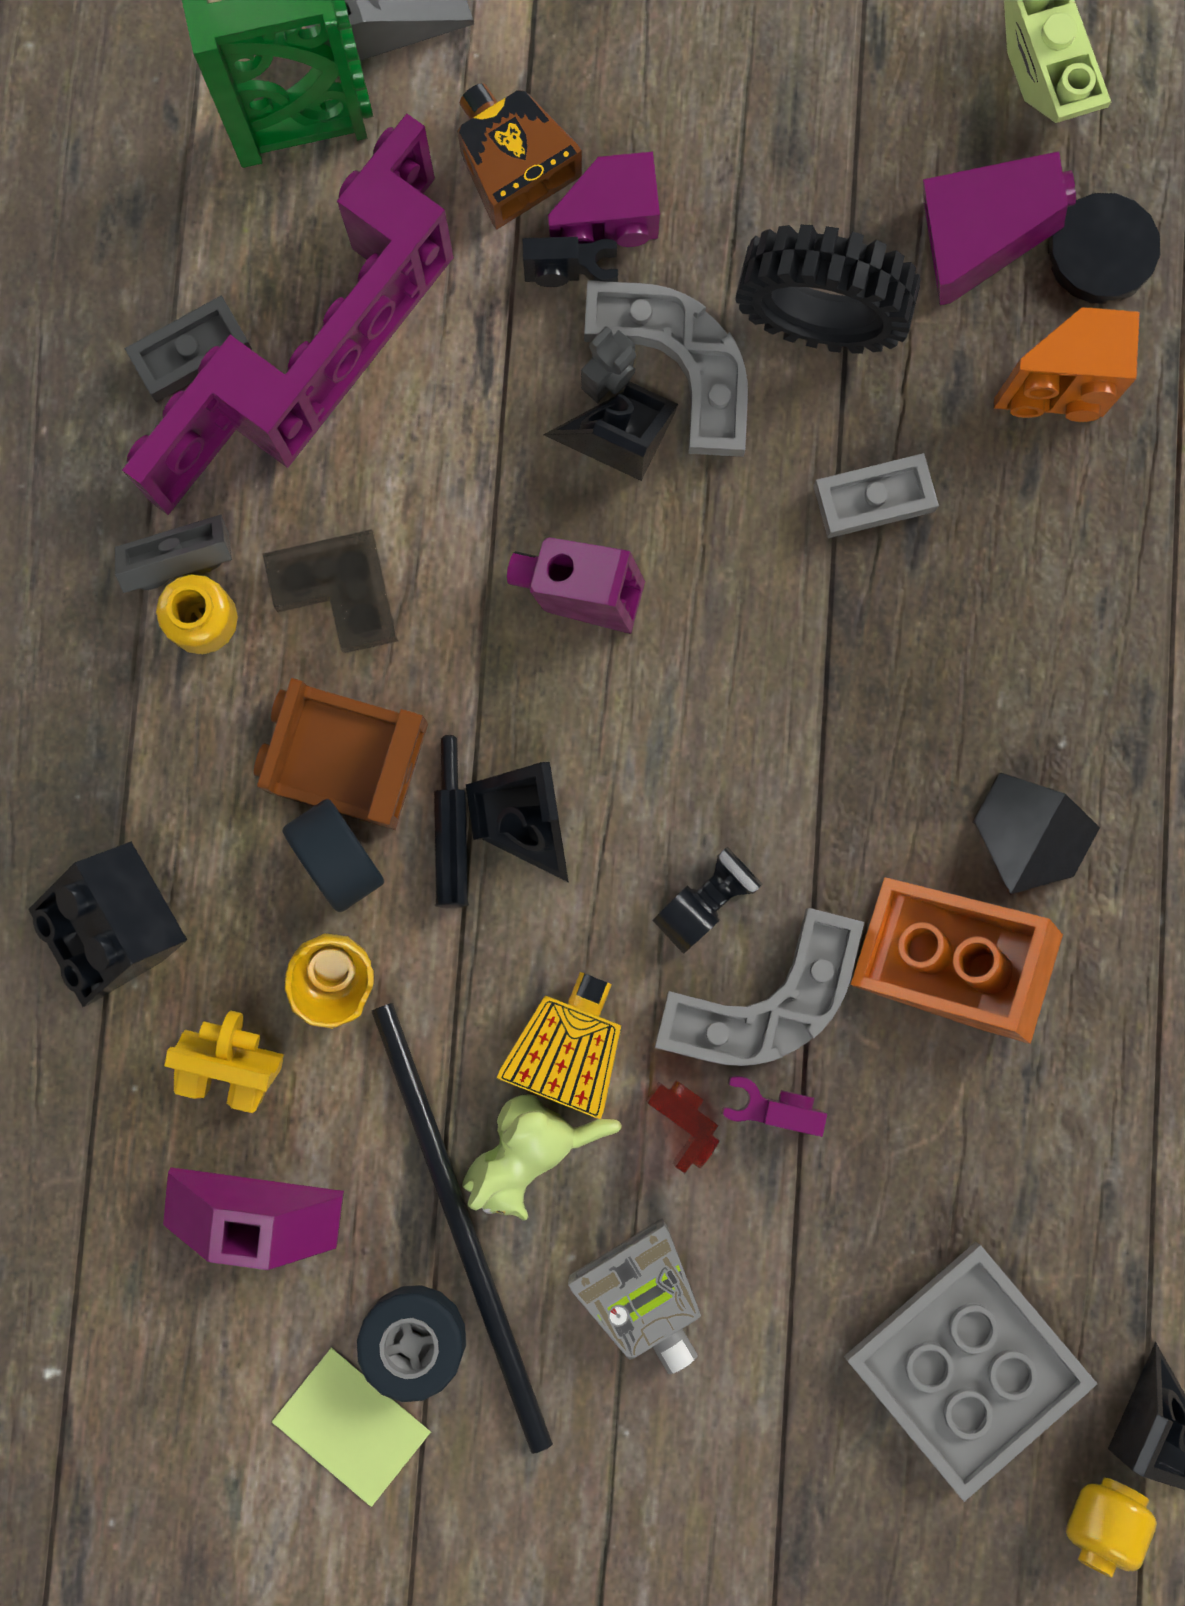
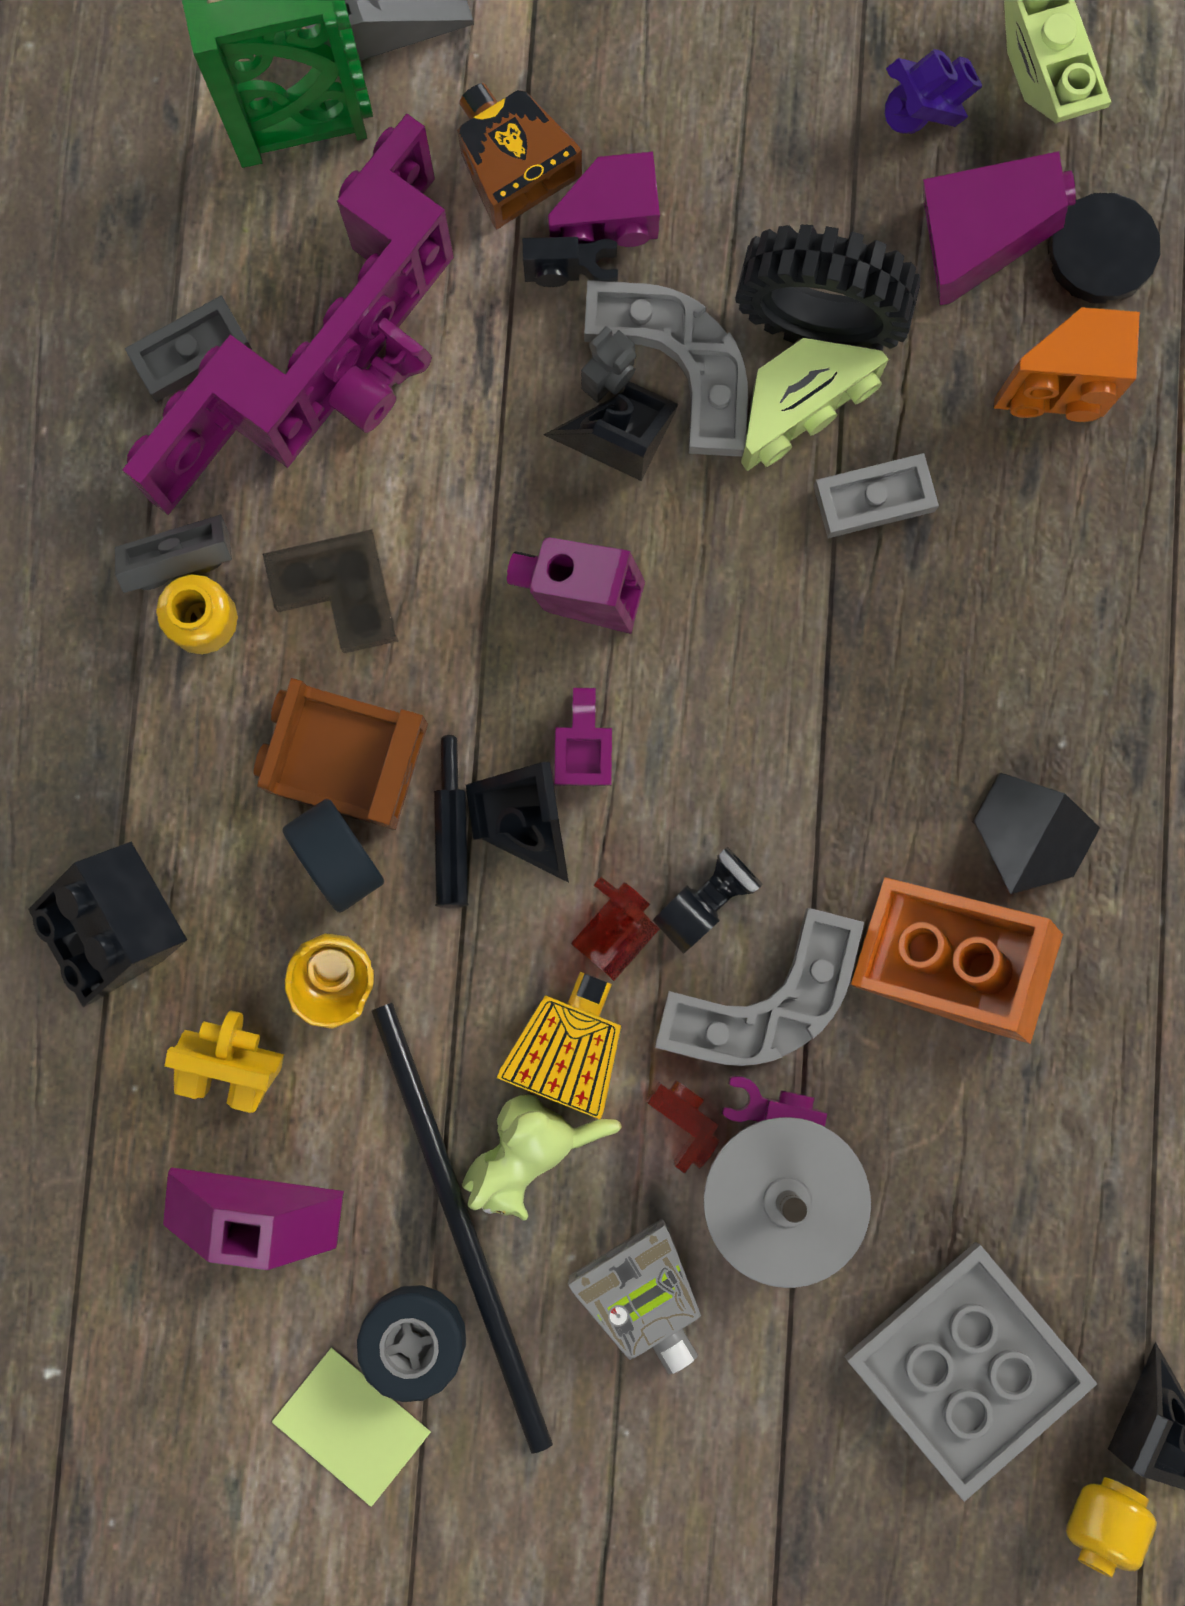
(367, 394): none -> magenta leg
(583, 751): none -> magenta plate
(616, 930): none -> clear red bracket
(787, 1202): none -> light grey piece
(803, 391): none -> yellowish green slope
(929, 91): none -> dark purple hips

